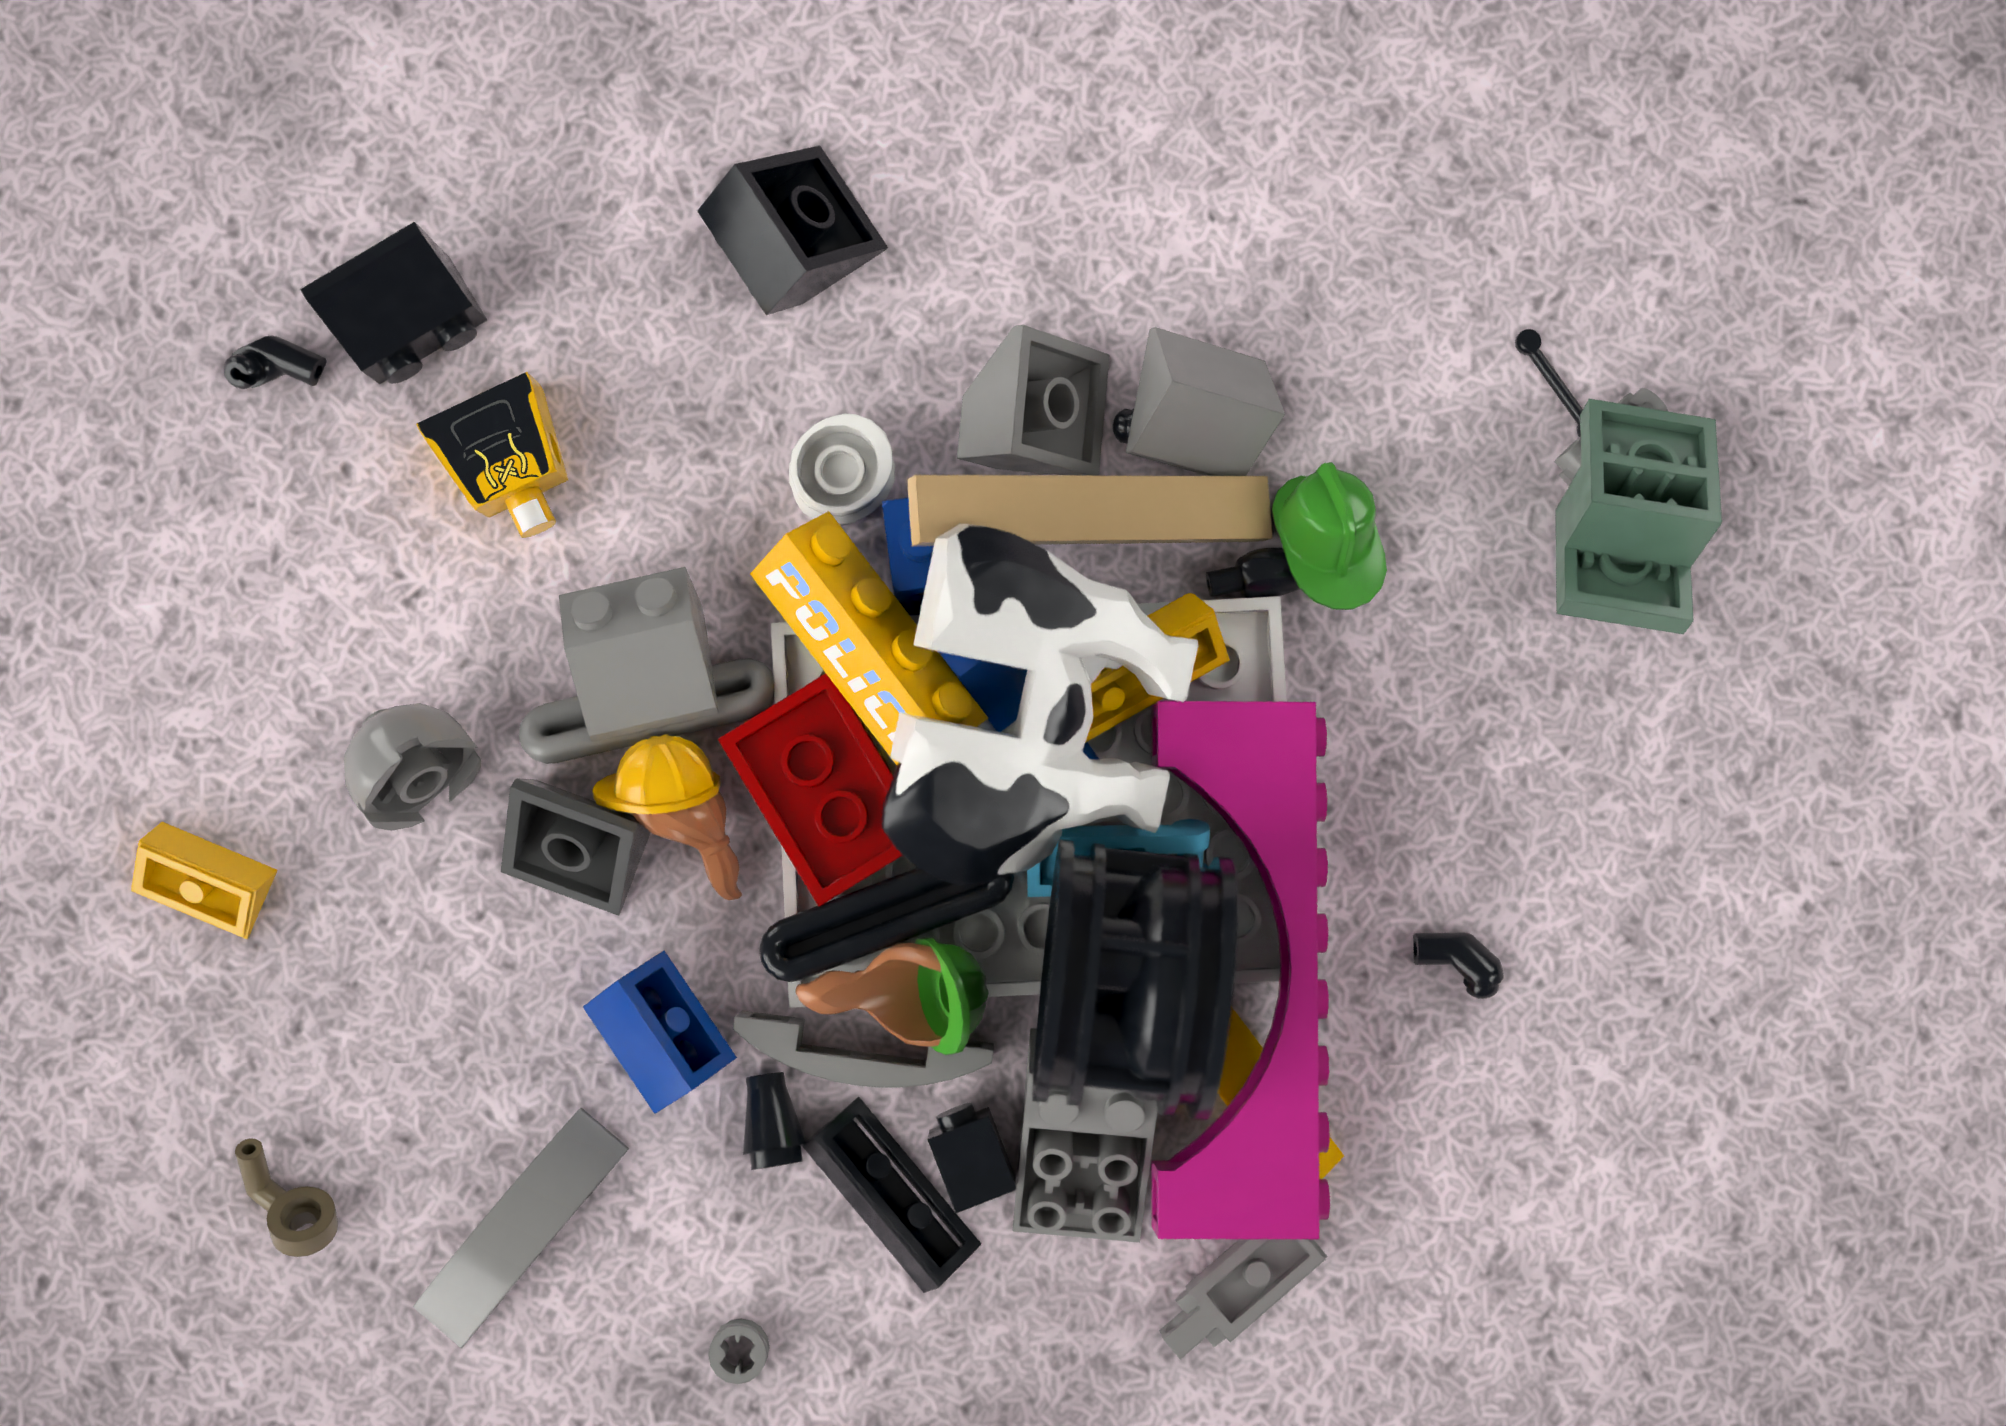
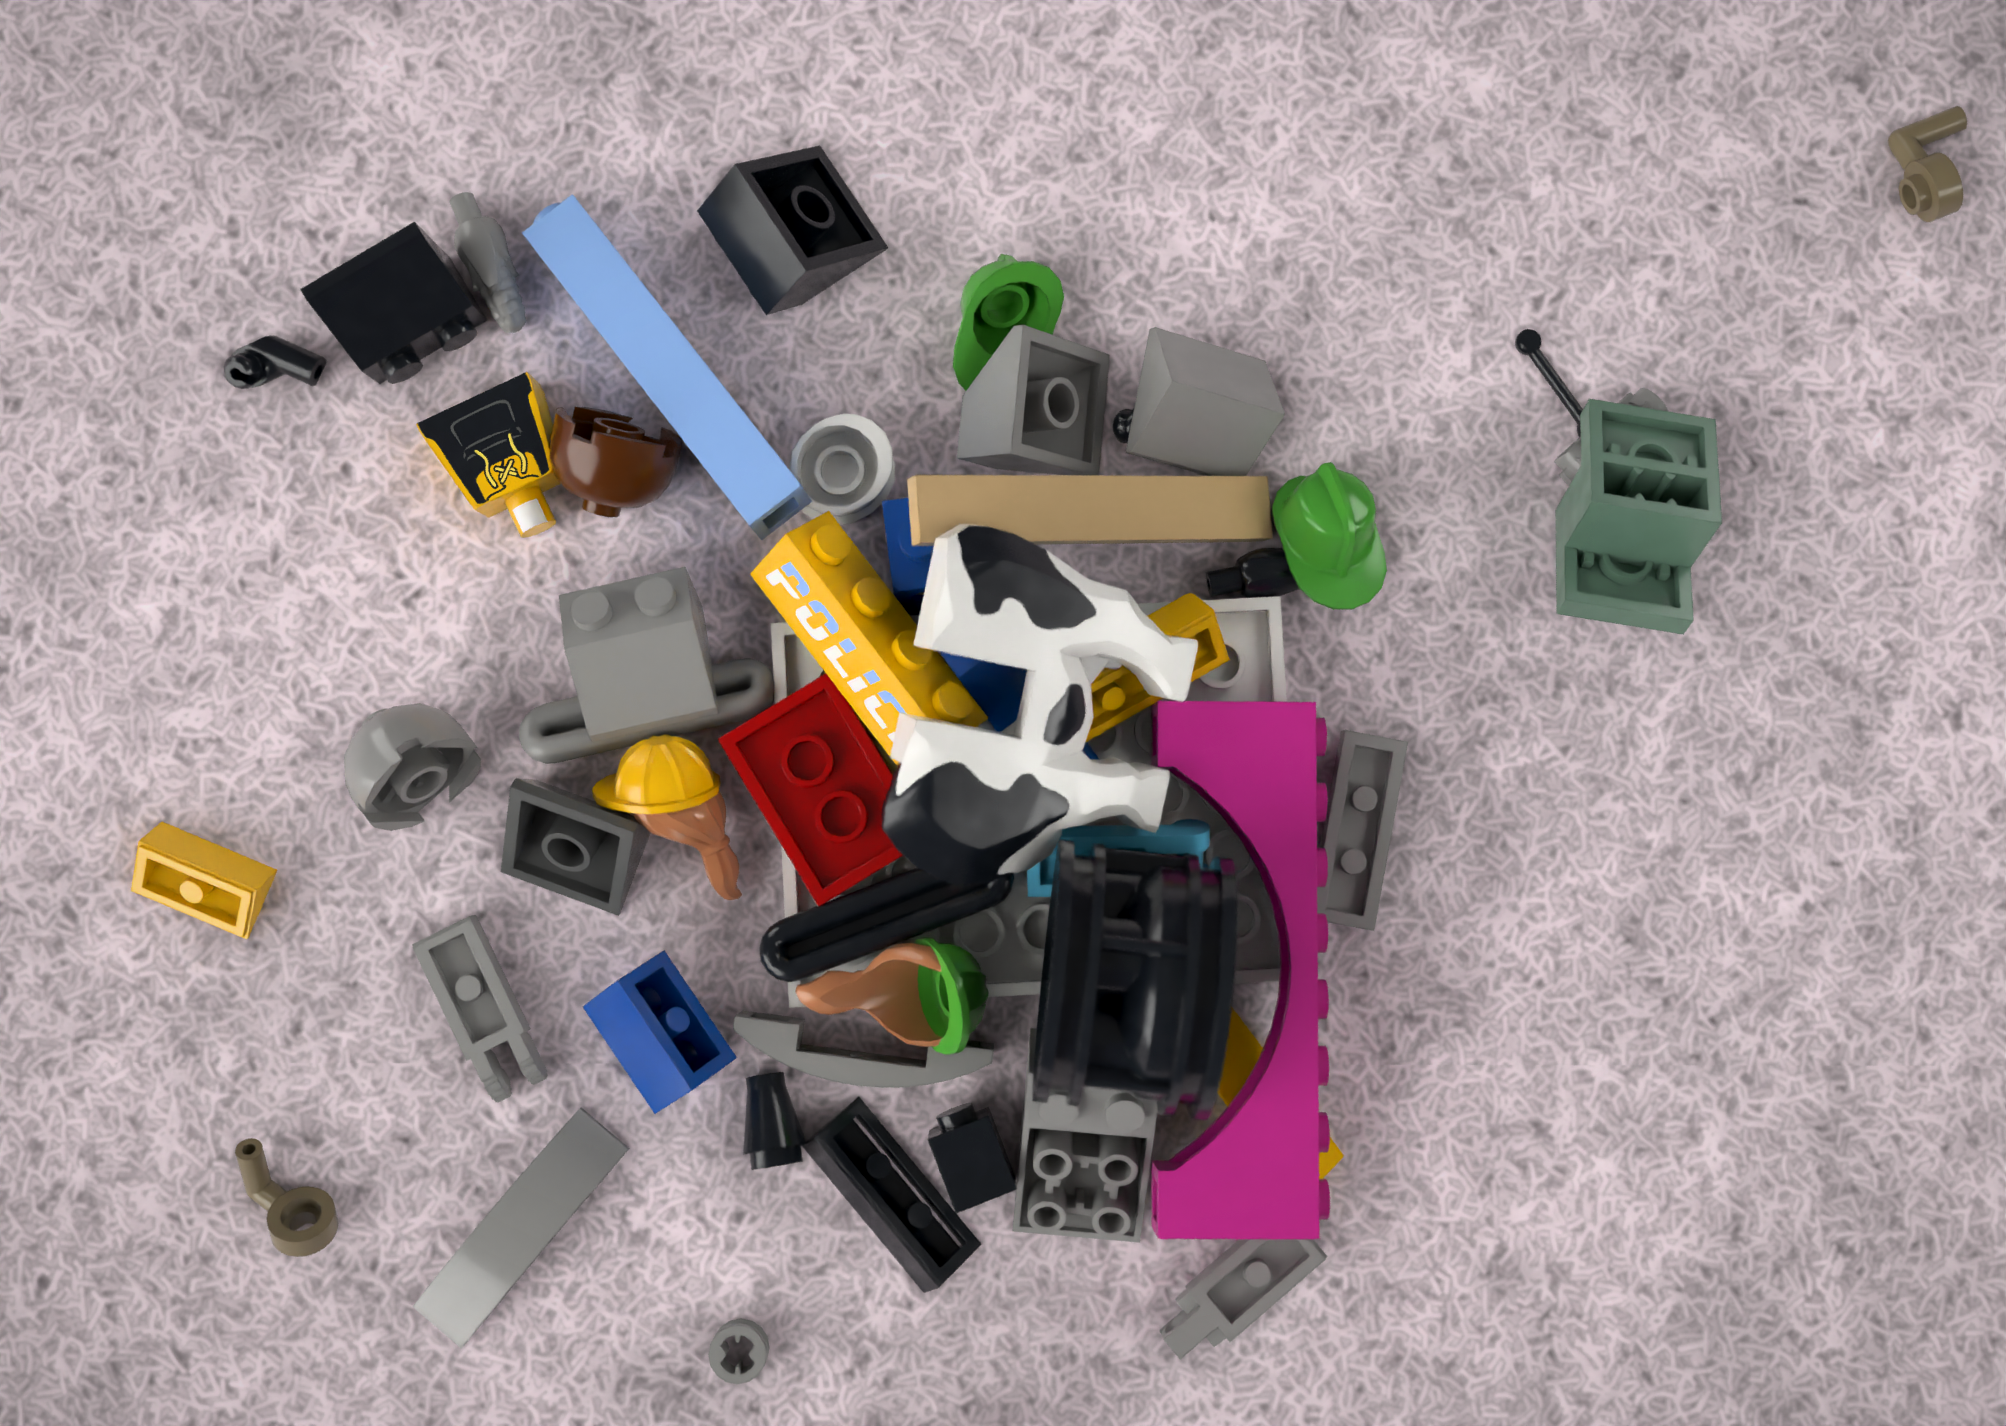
(478, 1003): none -> light grey hinge
(485, 253): none -> light grey piece
(611, 460): none -> reddish brown cylinder
(667, 366): none -> light blue brick
(994, 302): none -> bright green piece
(1359, 826): none -> light grey plate
(1466, 954): black arm -> none
(1930, 181): none -> dark tan plate

